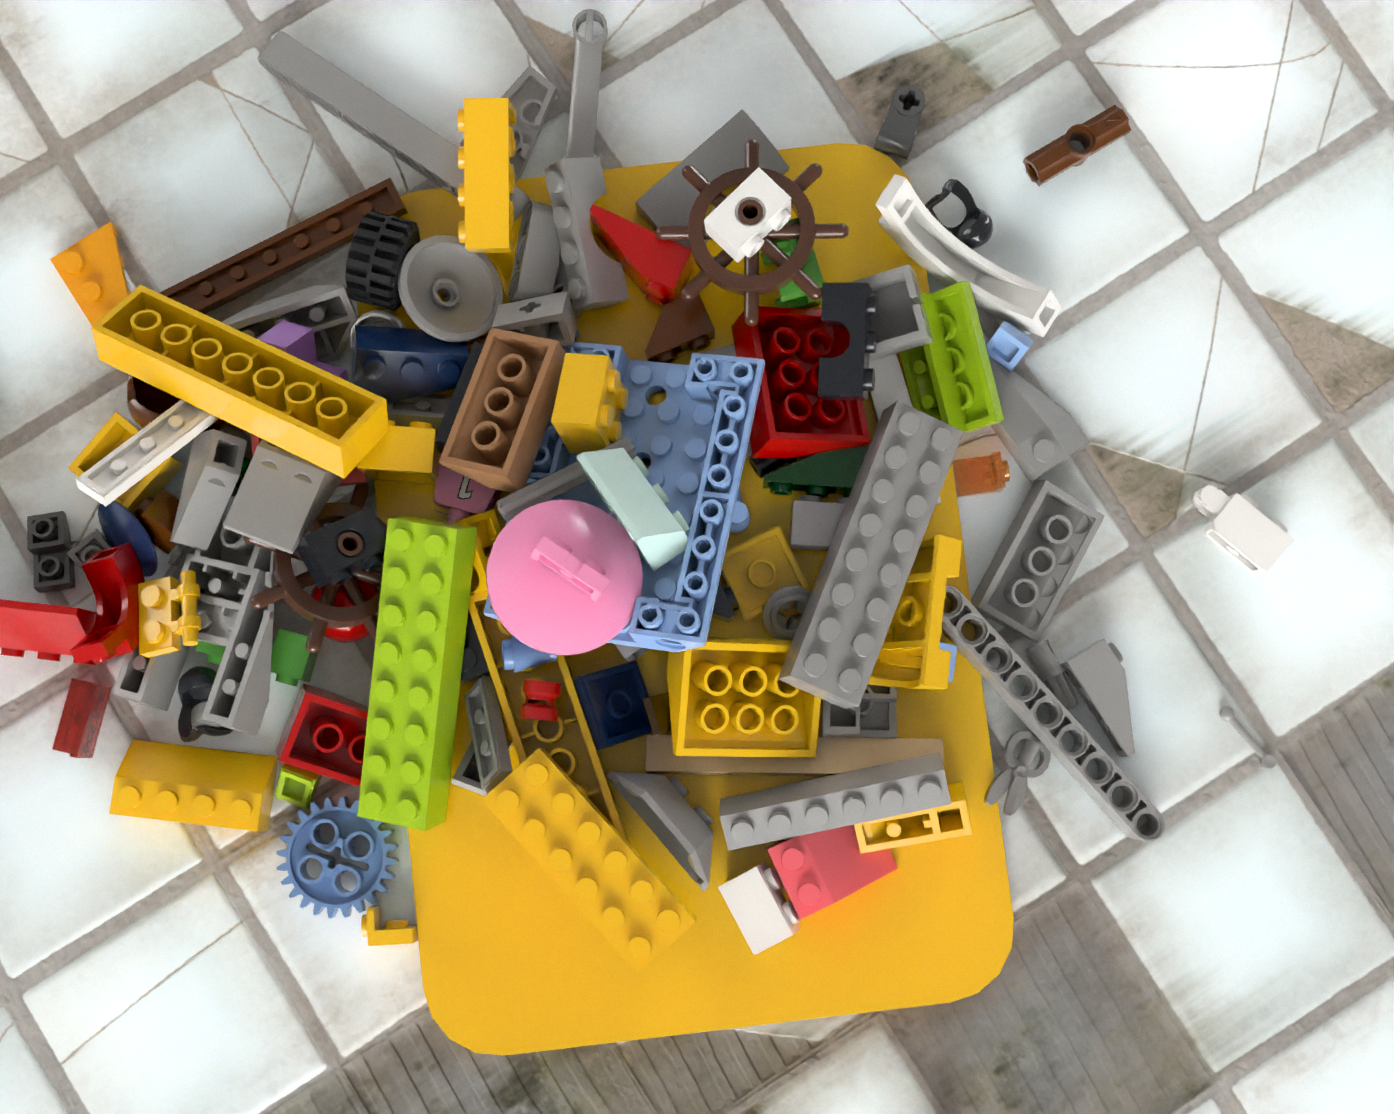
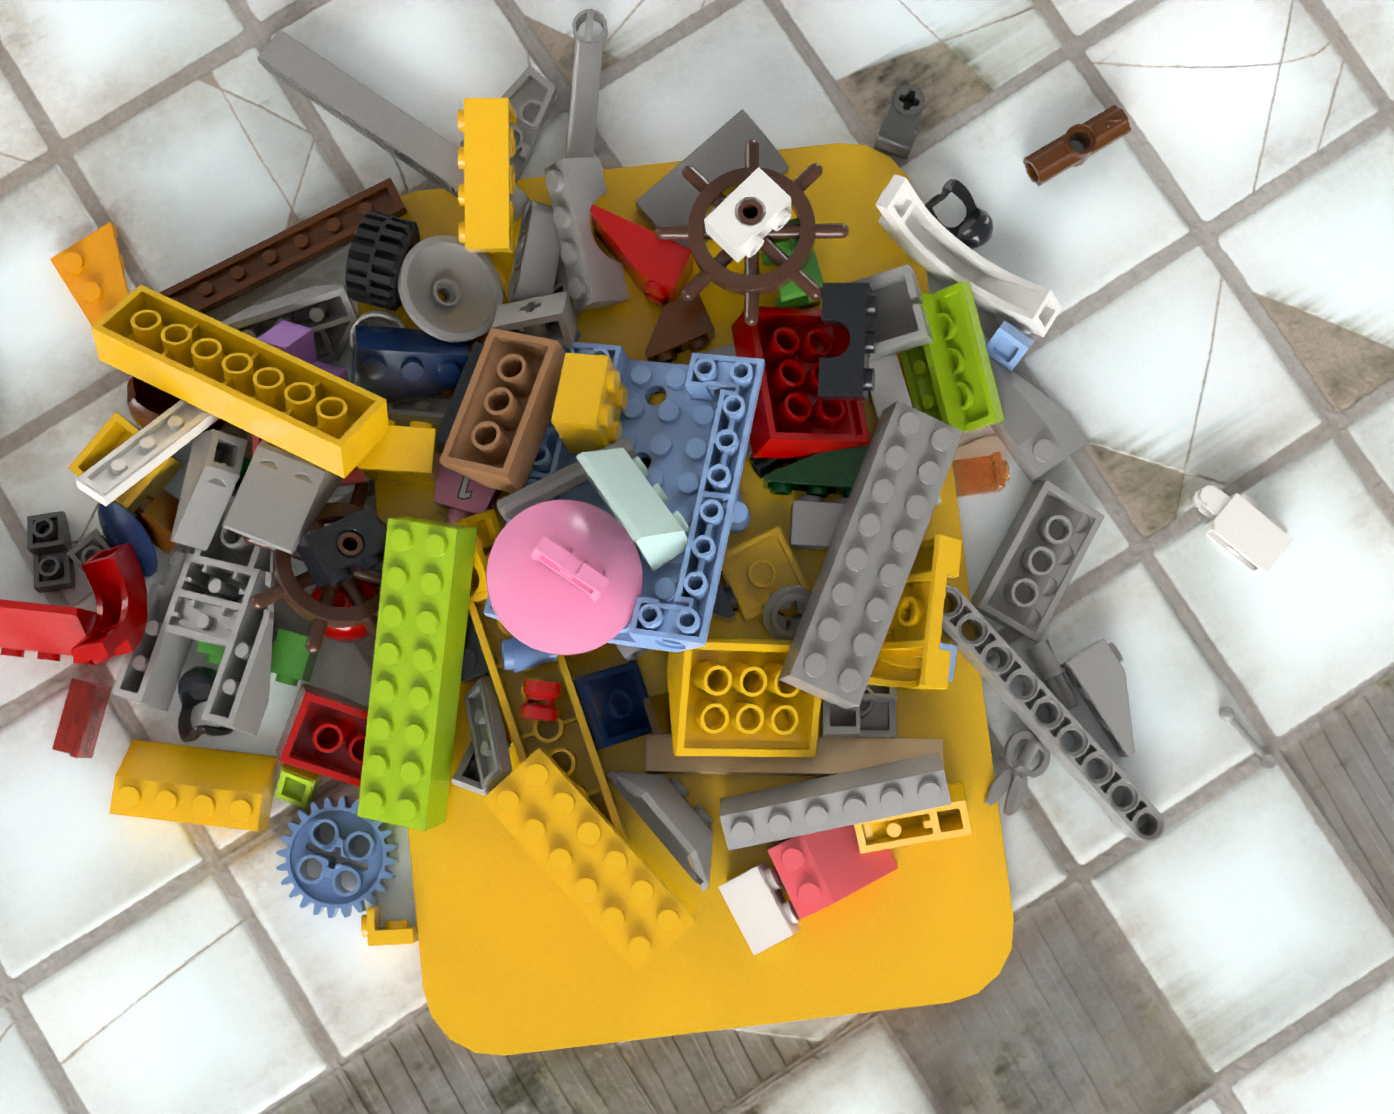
(160, 614): yellow plate -> none

